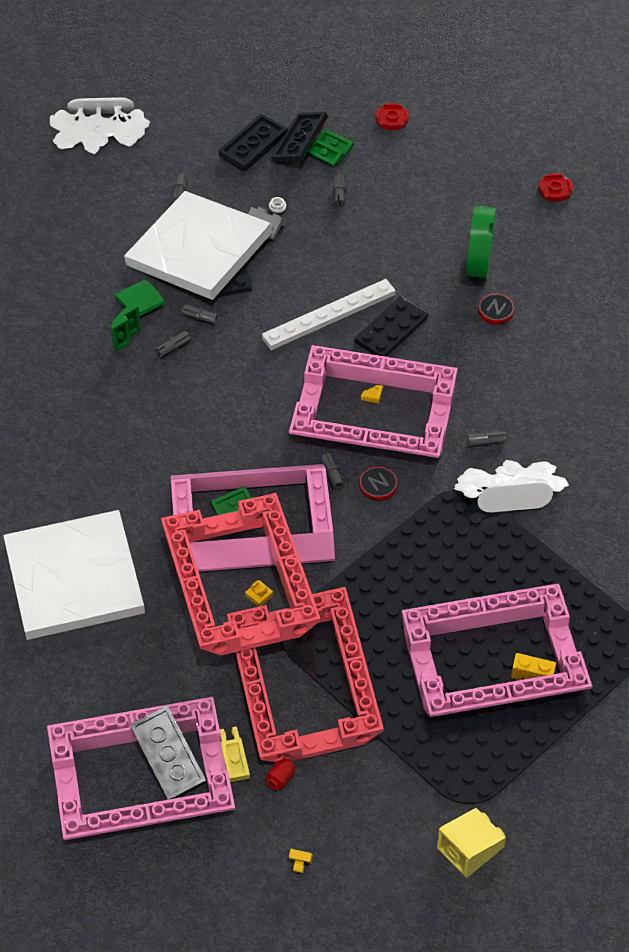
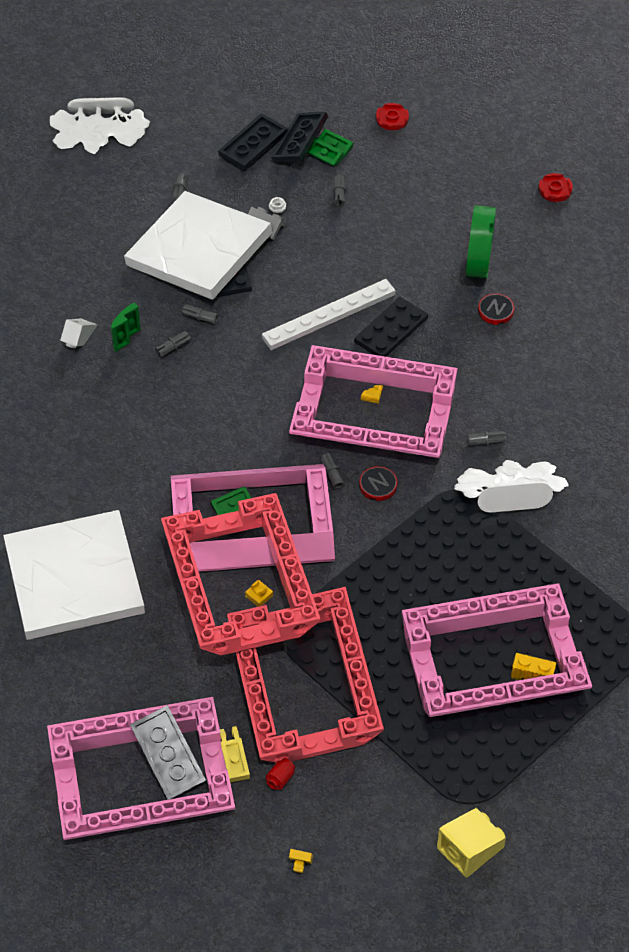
(77, 332): none -> white slope
(143, 295): green slope -> none

